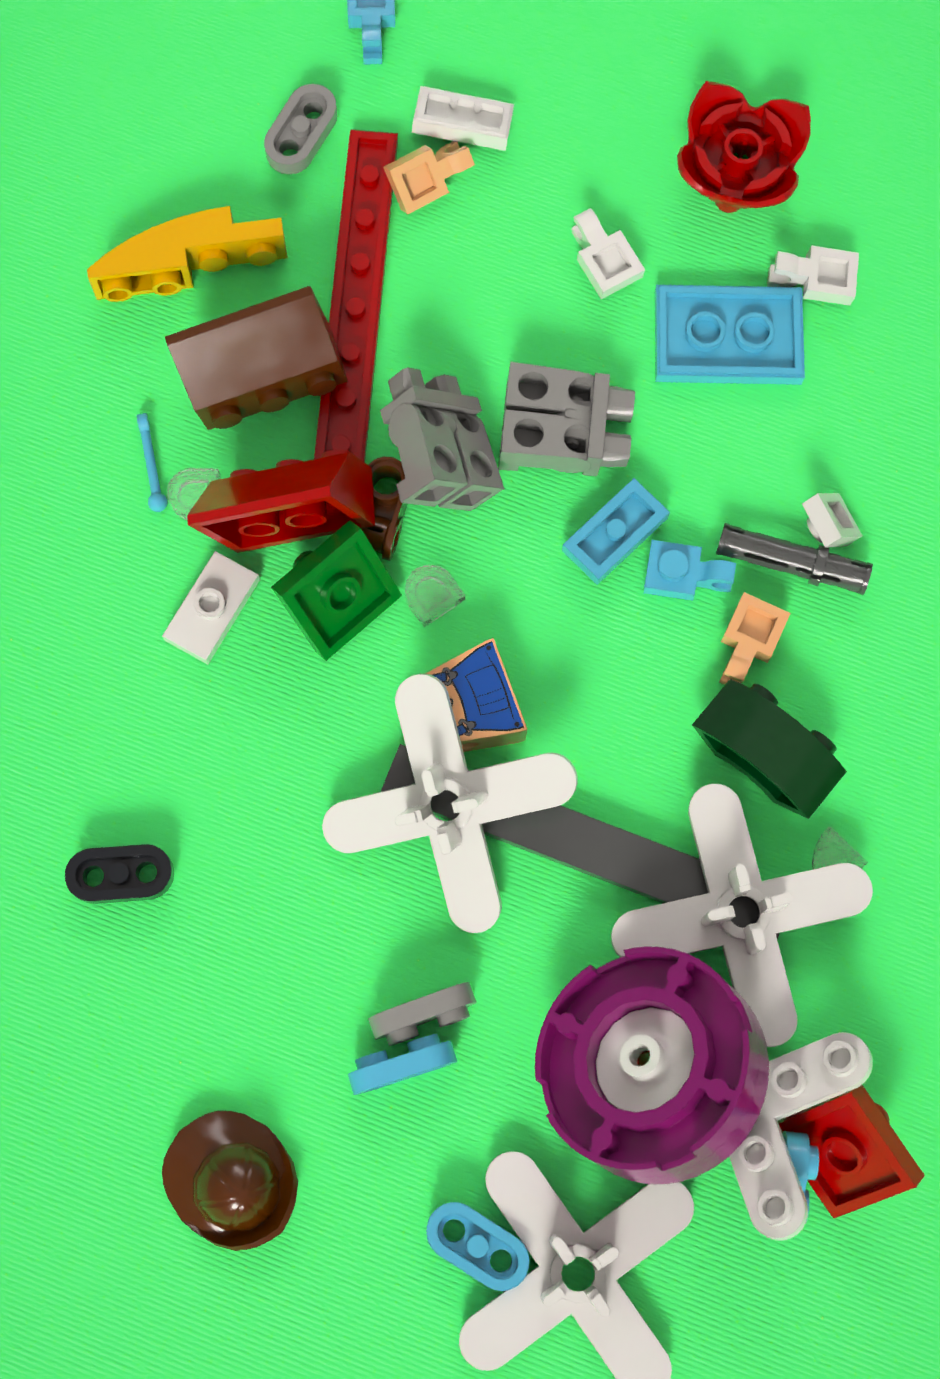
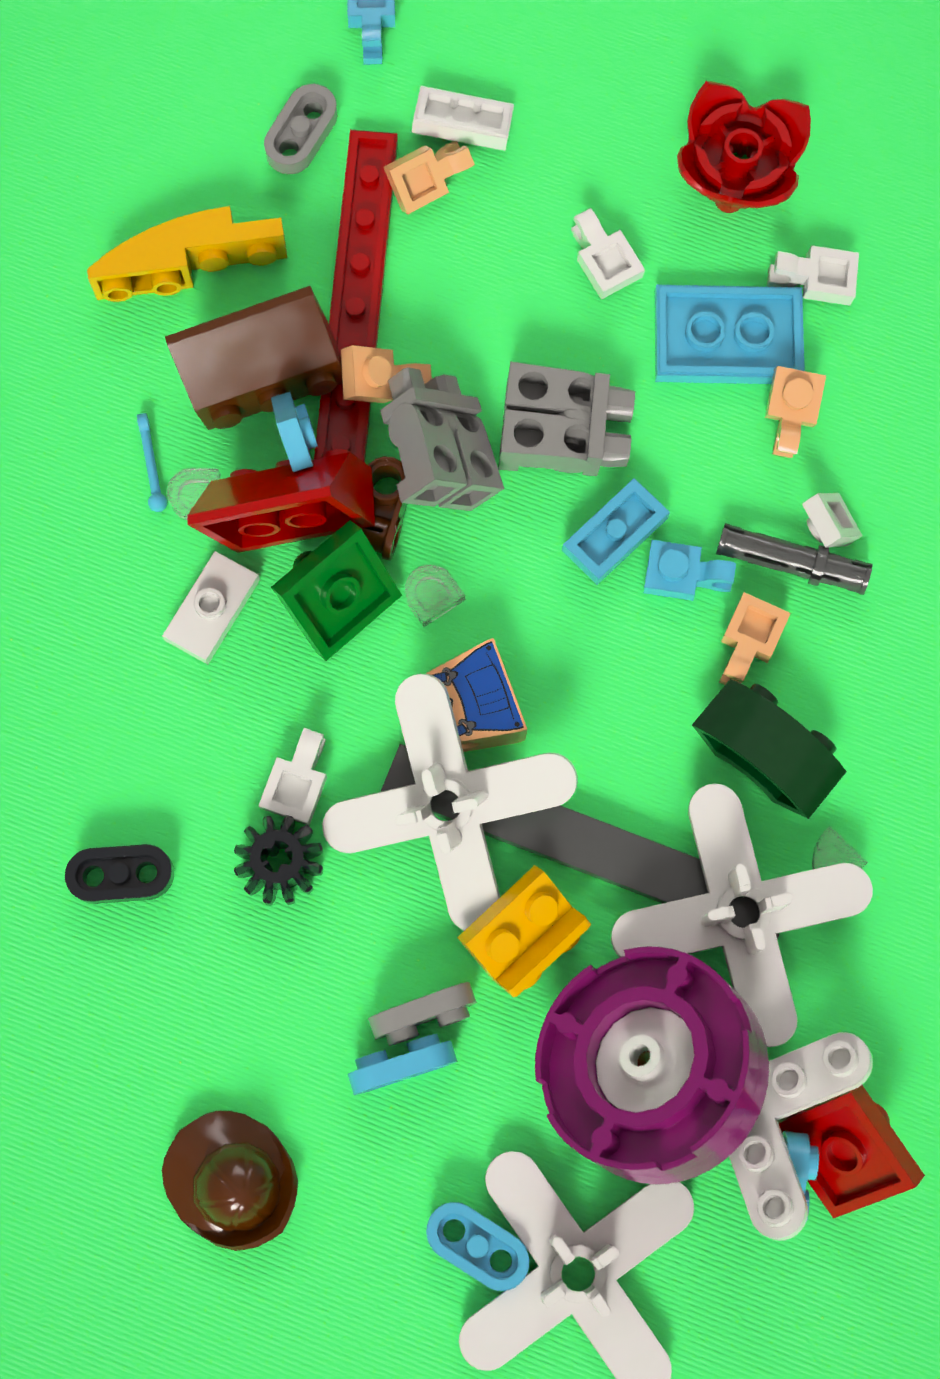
(269, 845): none -> black gear
(294, 430): none -> medium azure plate
(295, 785): none -> white plate
(368, 371): none -> light nougat plate
(524, 932): none -> yellow bracket
(795, 402): none -> light nougat plate

